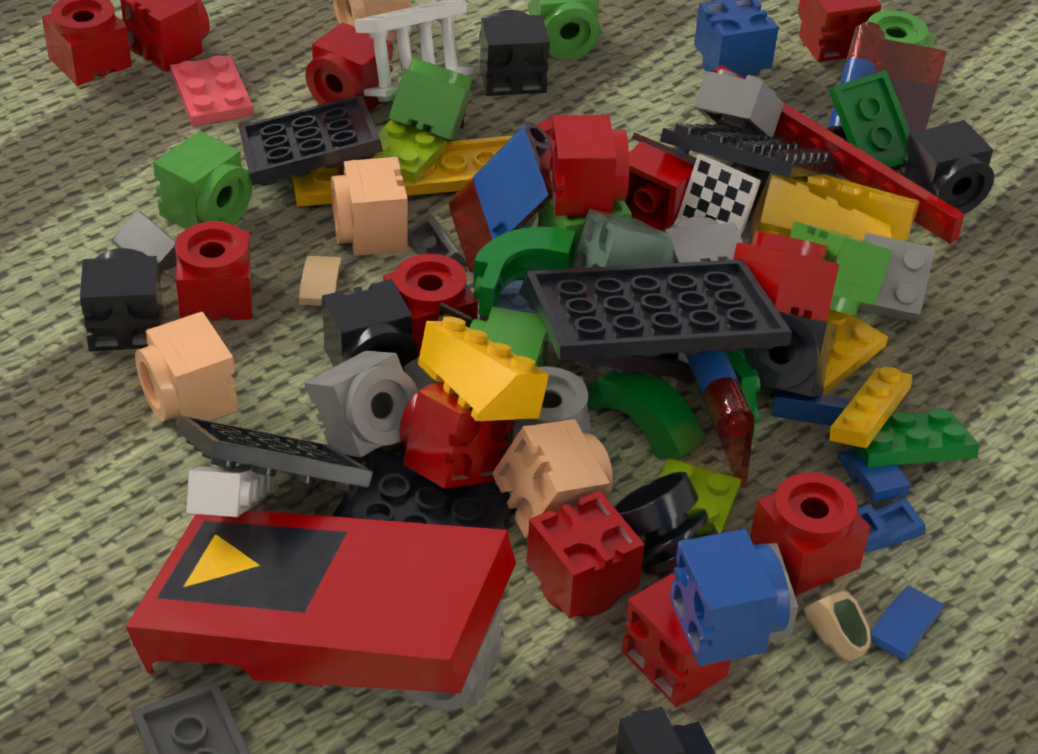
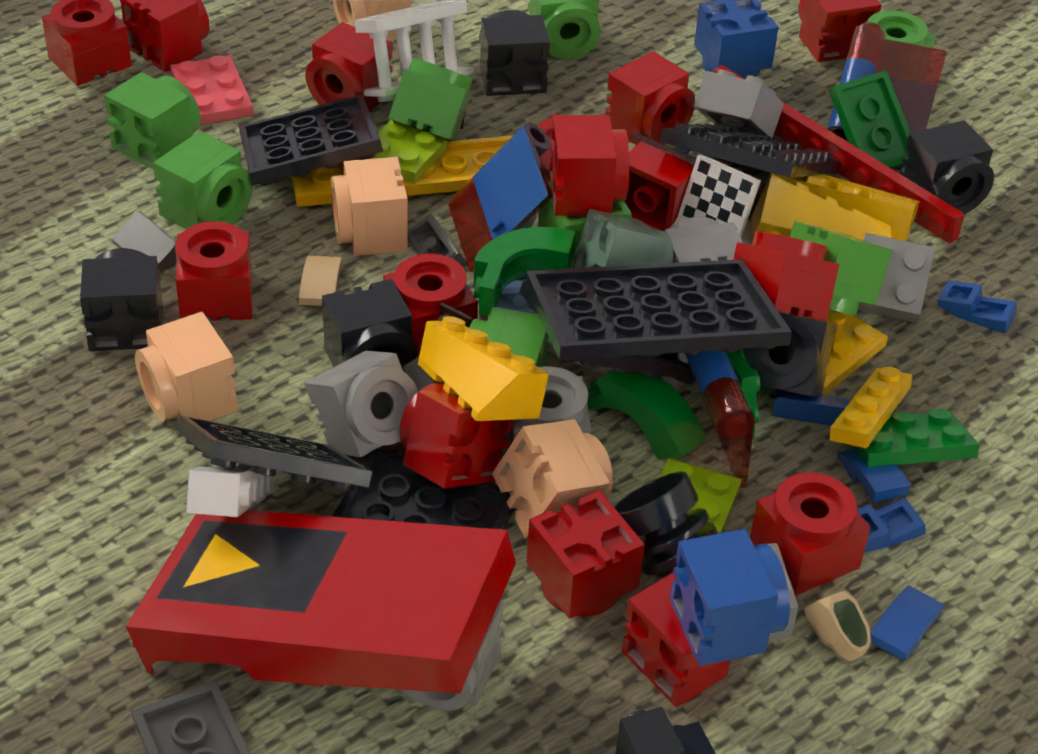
(151, 116): none -> bright green piece
(649, 97): none -> red piece
(967, 303): none -> blue slope

